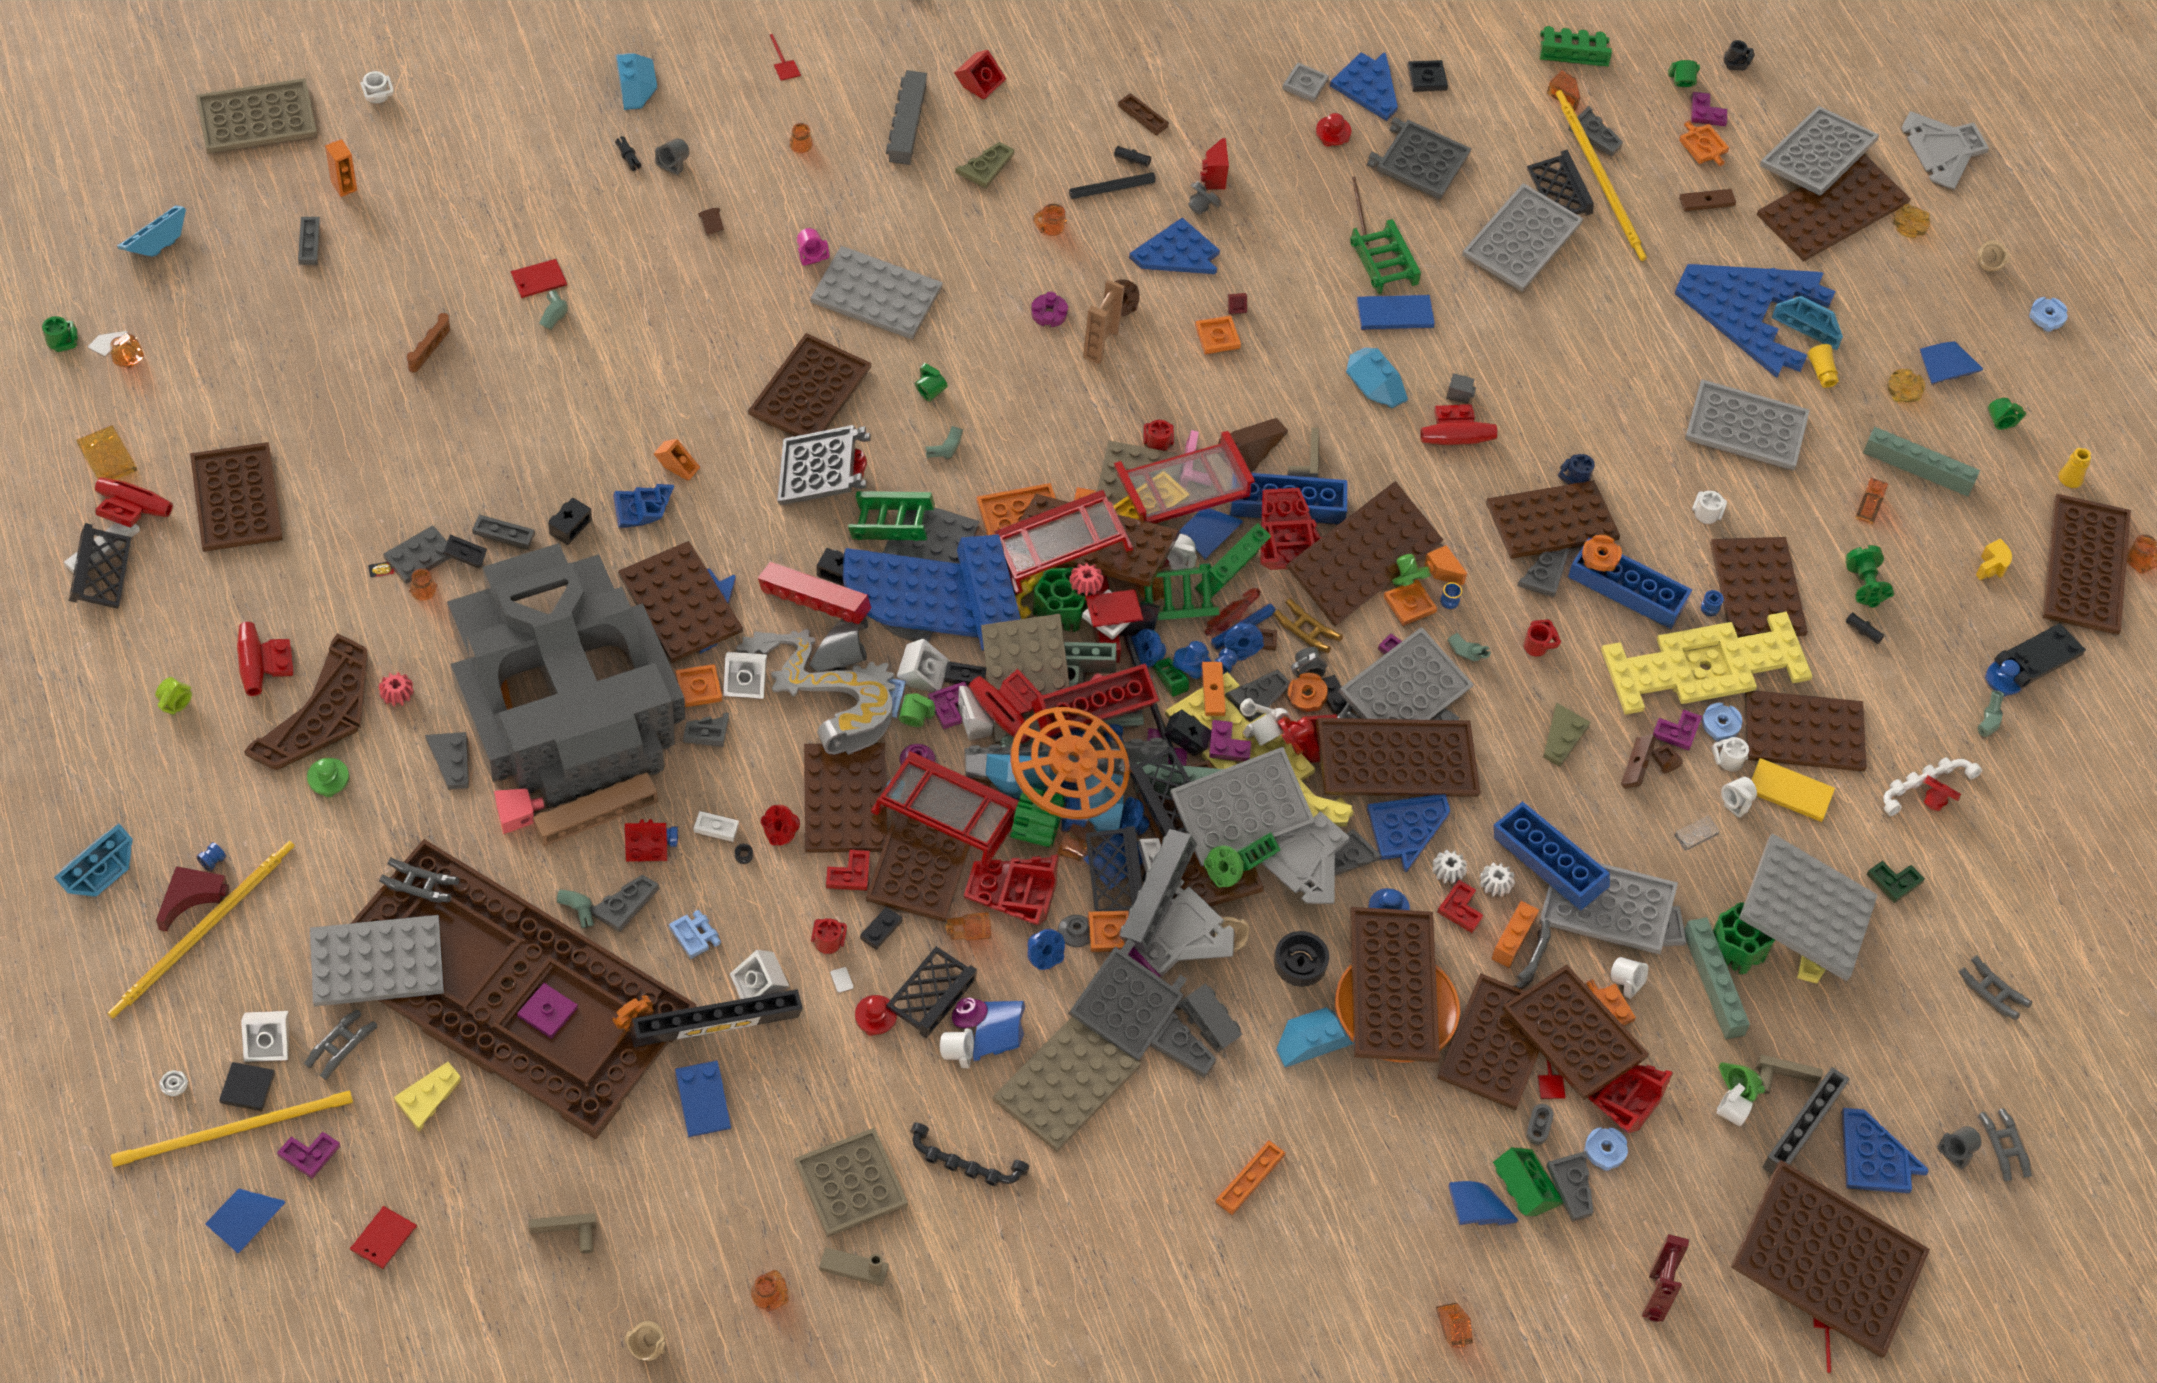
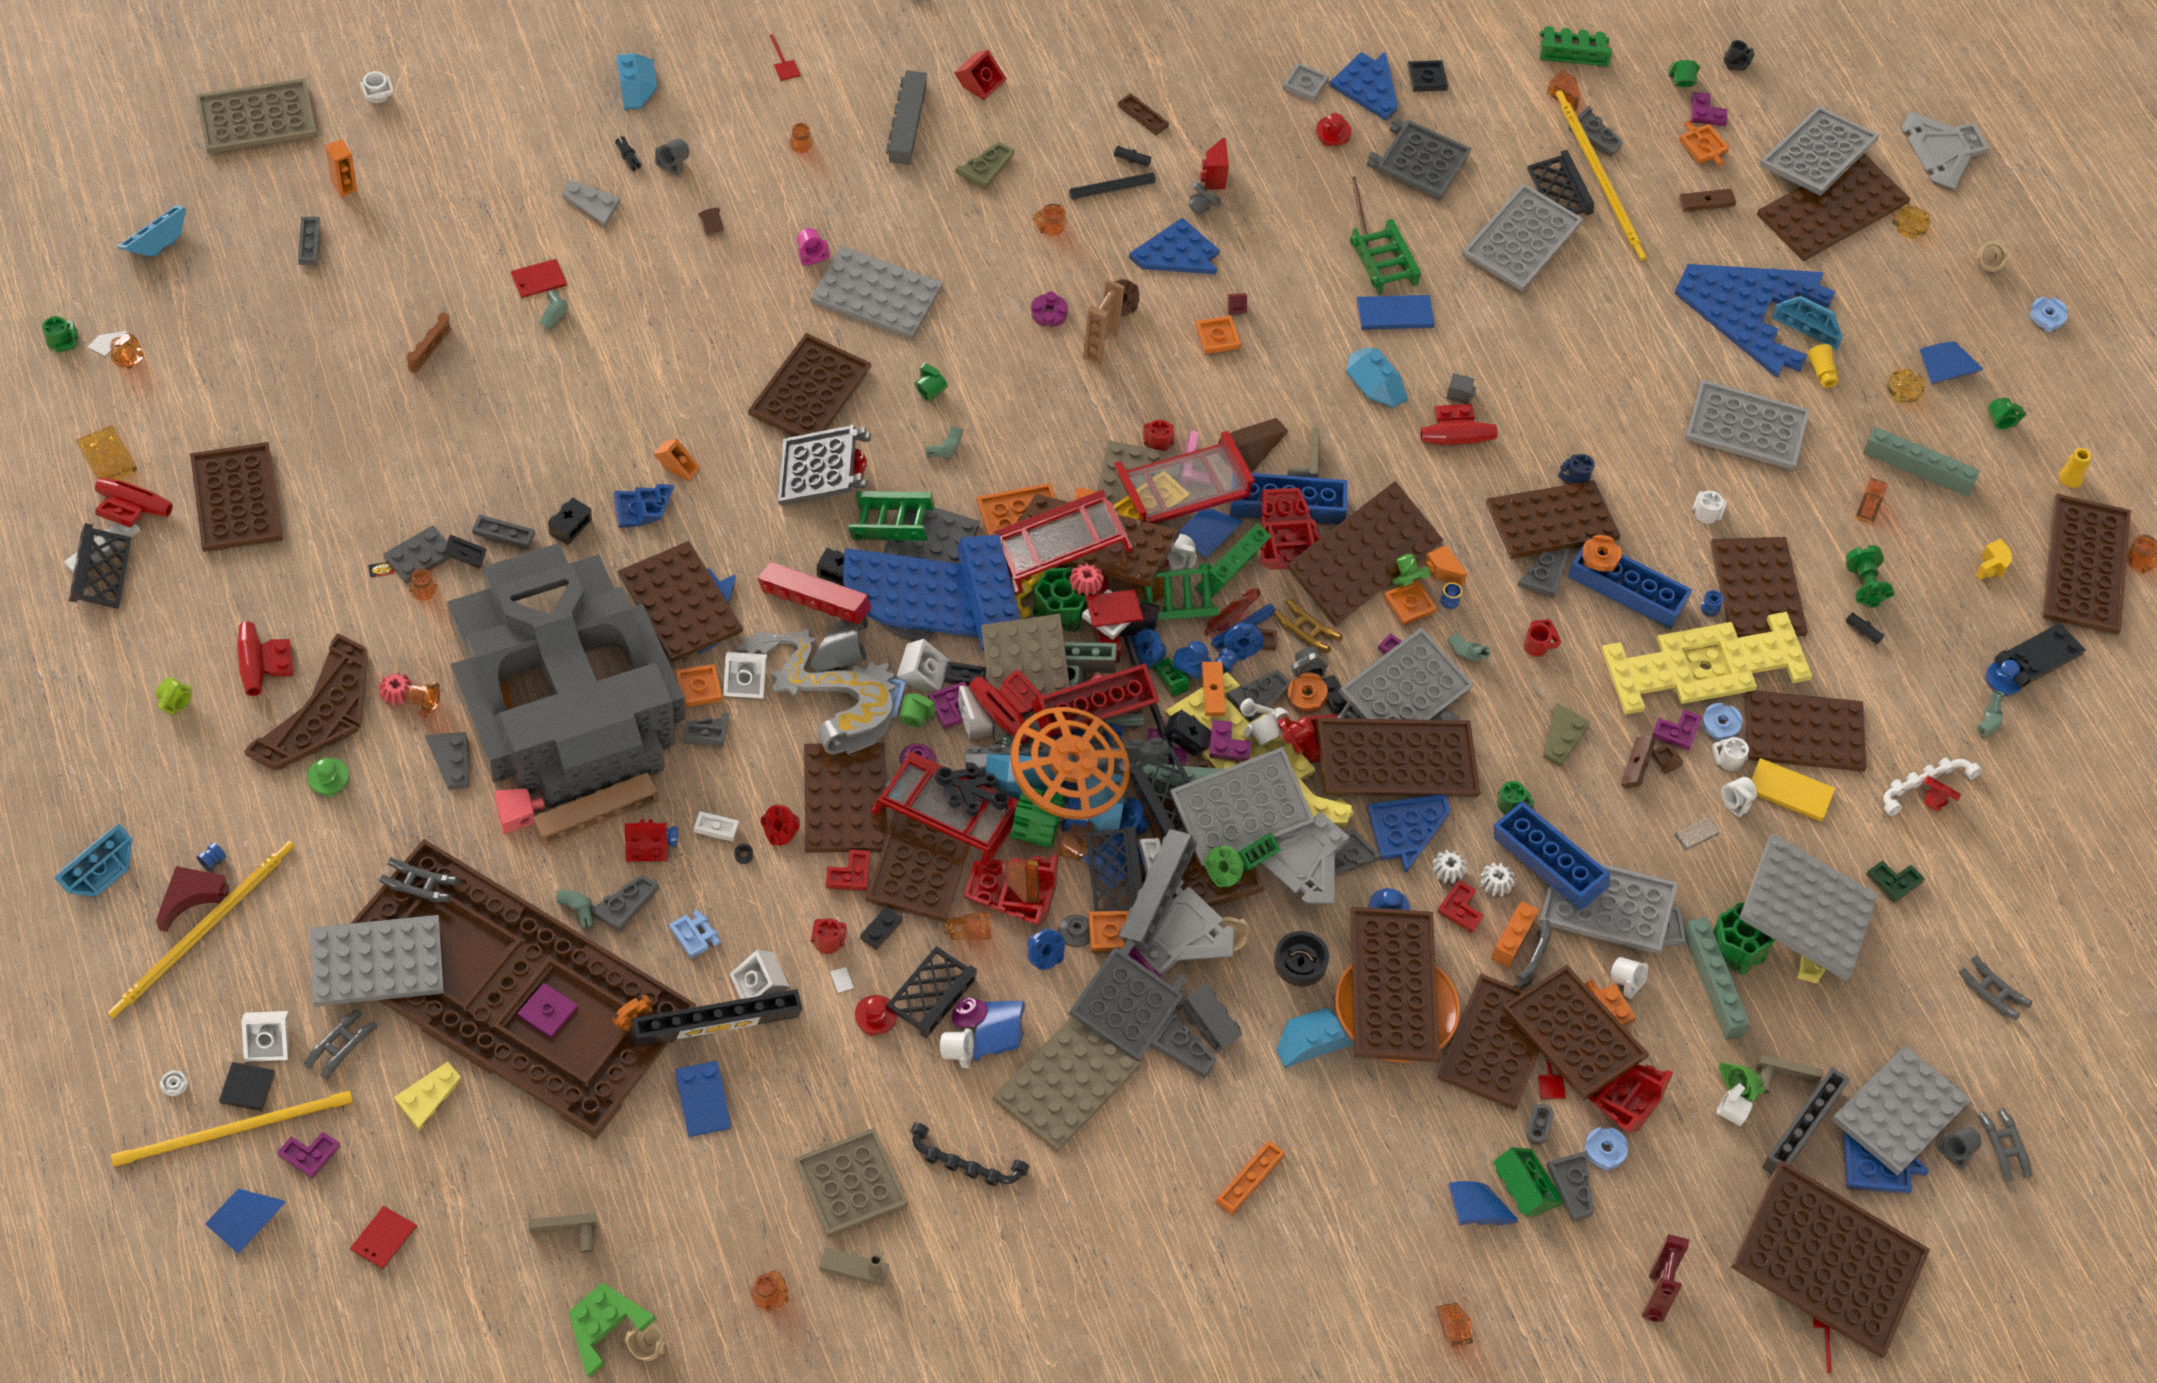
(424, 696): none -> clear orange piece
(592, 201): none -> light grey wing
(598, 1316): none -> bright green wing
(946, 777): none -> black plant
(1023, 879): none -> clear orange slope
(1511, 795): none -> green piece
(1901, 1110): none -> light grey plate

